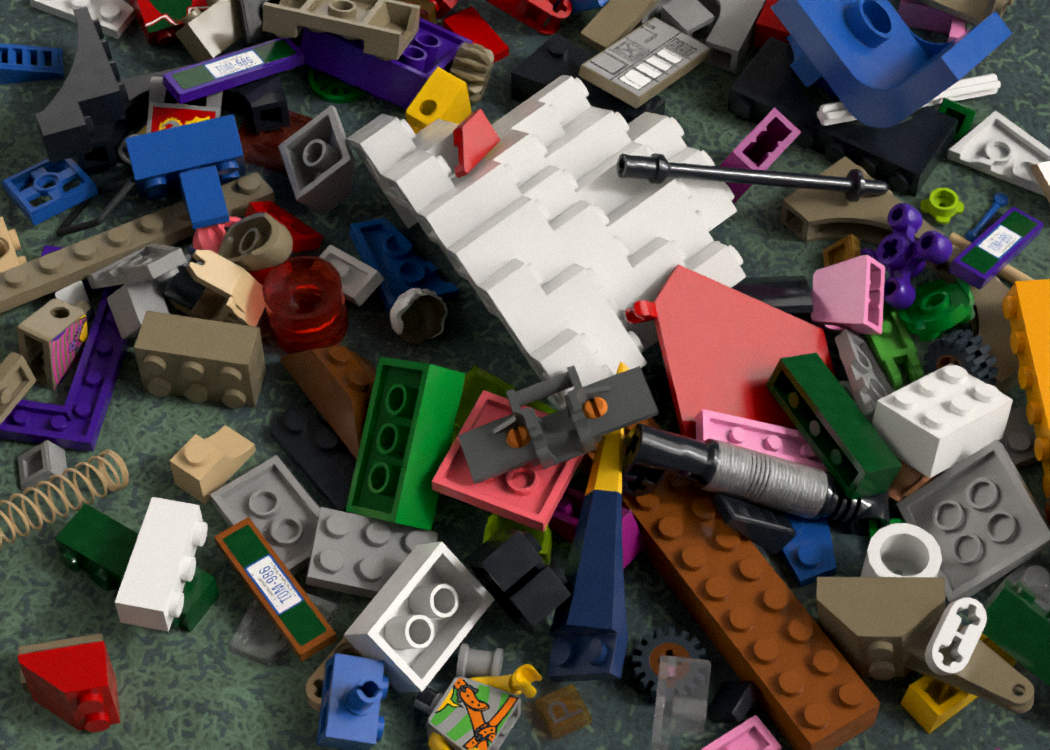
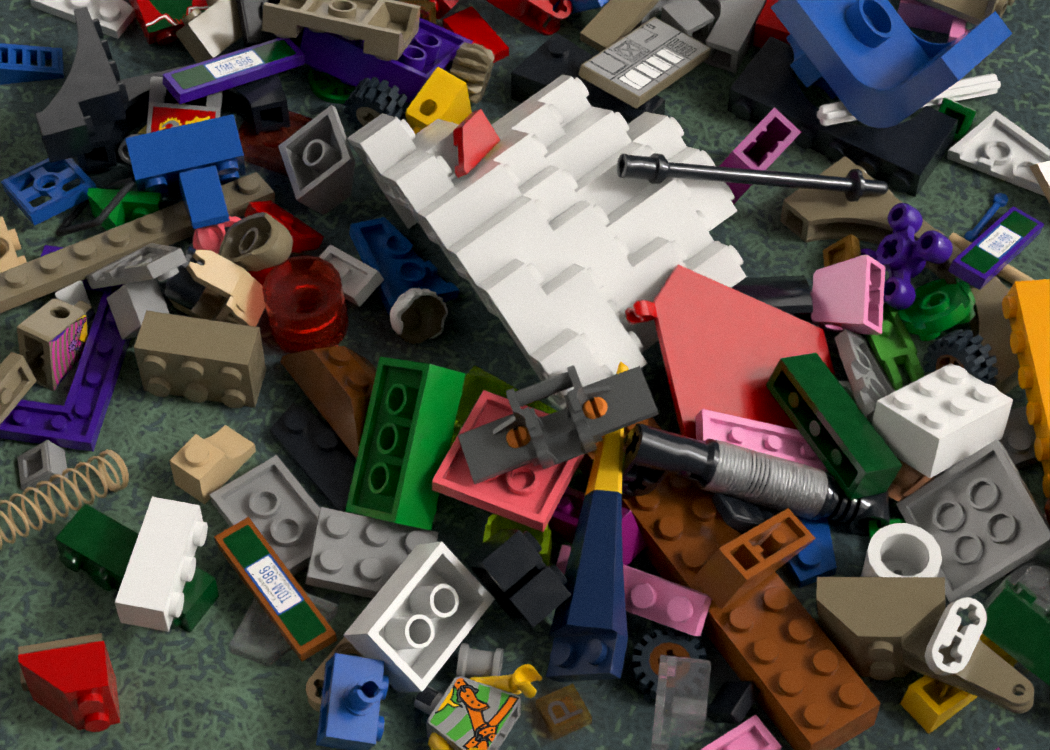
(131, 207): none -> green slope
(372, 99): none -> black wheel
(658, 598): none -> bright pink plate
(752, 557): none -> dark orange slope
(943, 197): lime plate -> none

